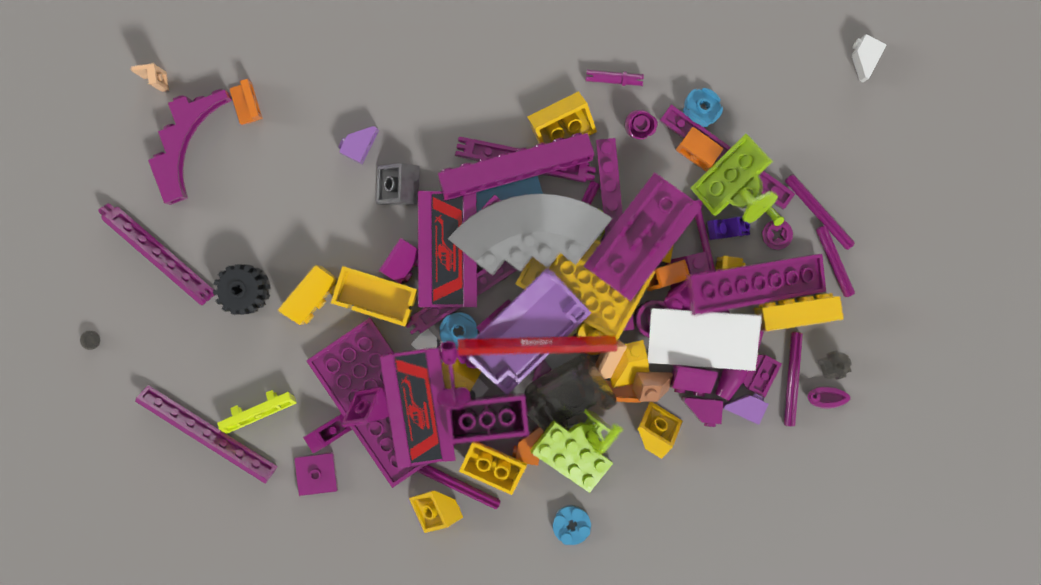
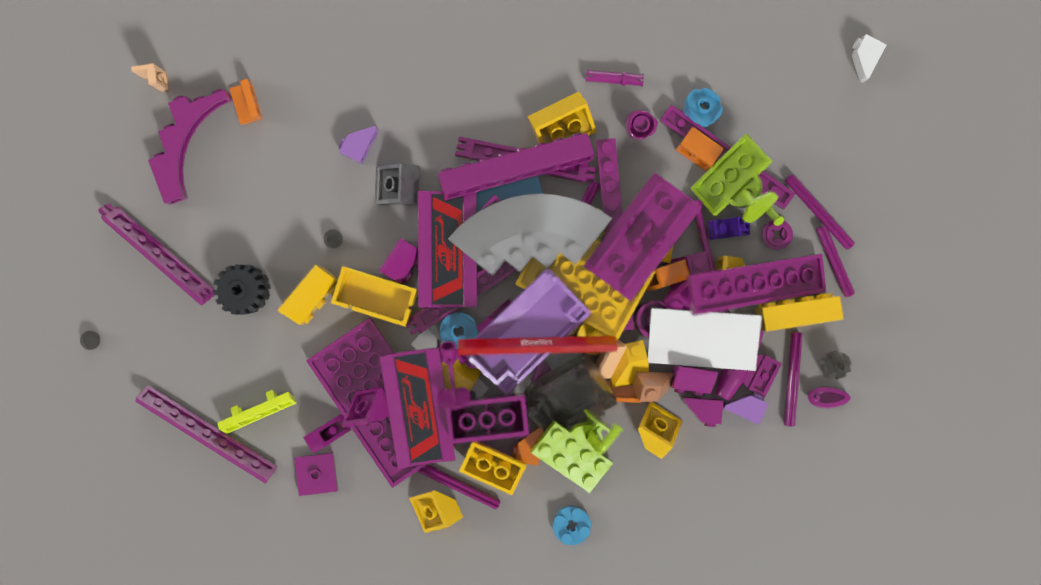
(333, 238): none -> clear smoke plate

